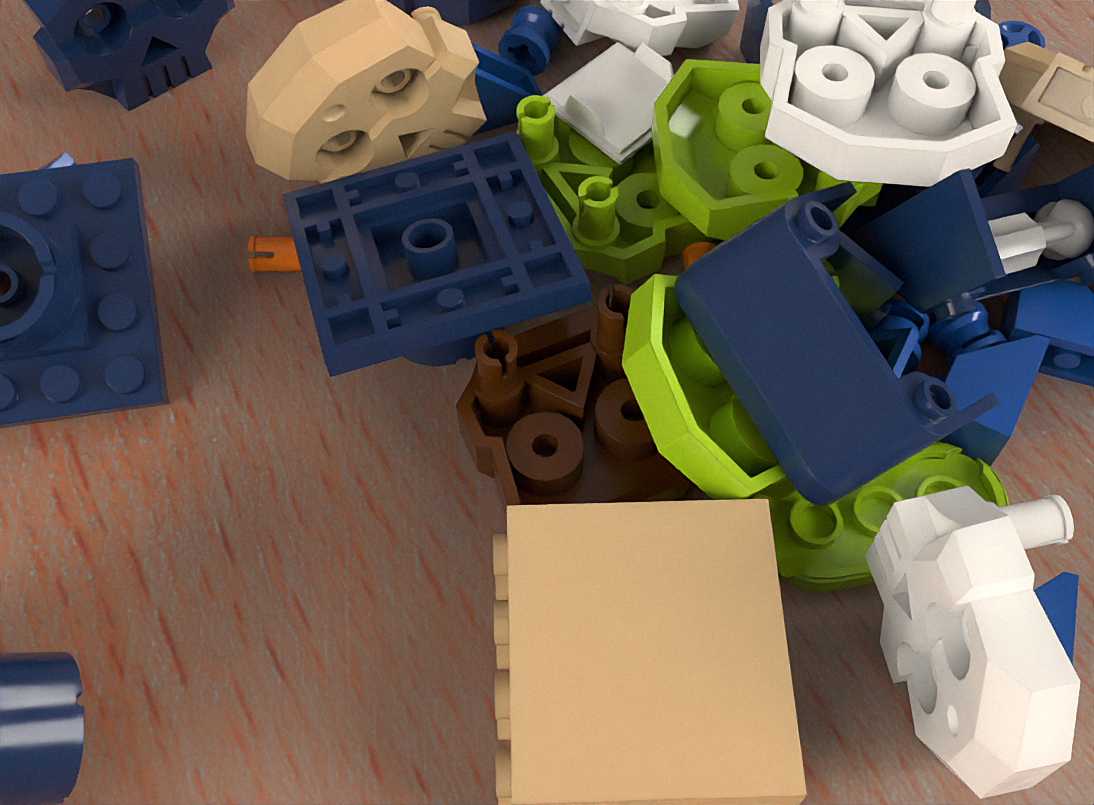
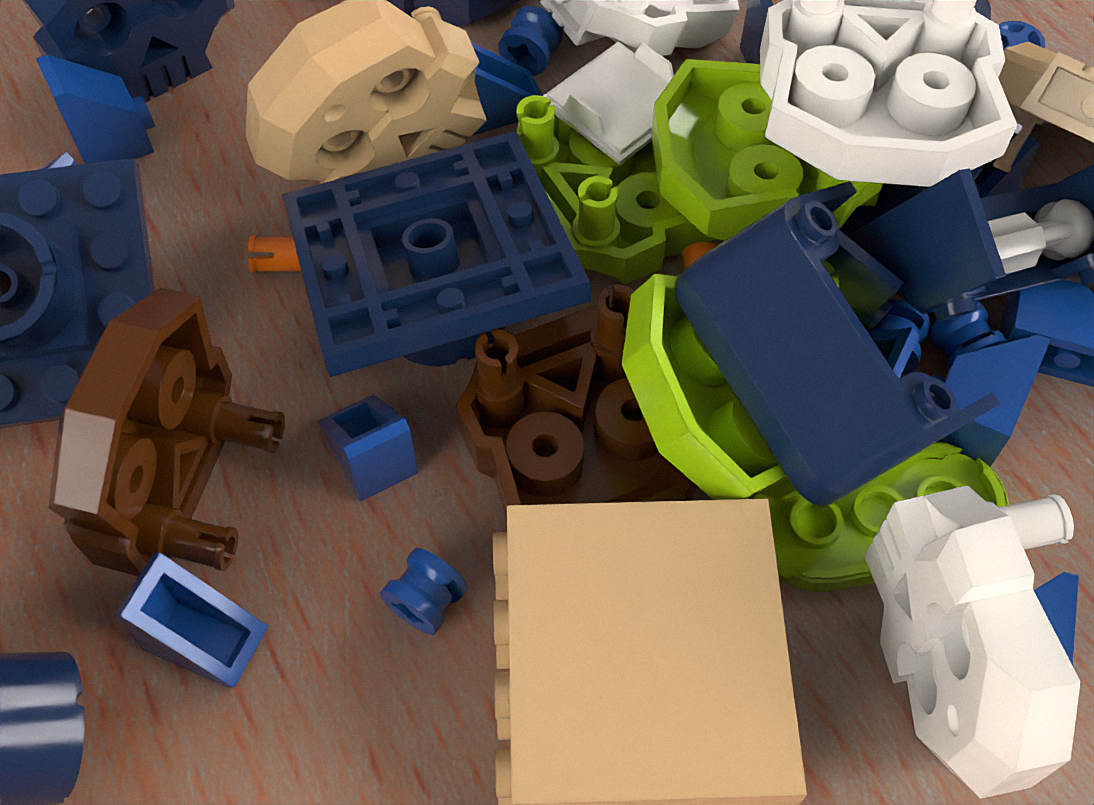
(98, 111): none -> blue slope
(147, 436): none -> reddish brown brick
(189, 622): none -> blue slope
(371, 445): none -> blue slope
(424, 591): none -> blue wheel

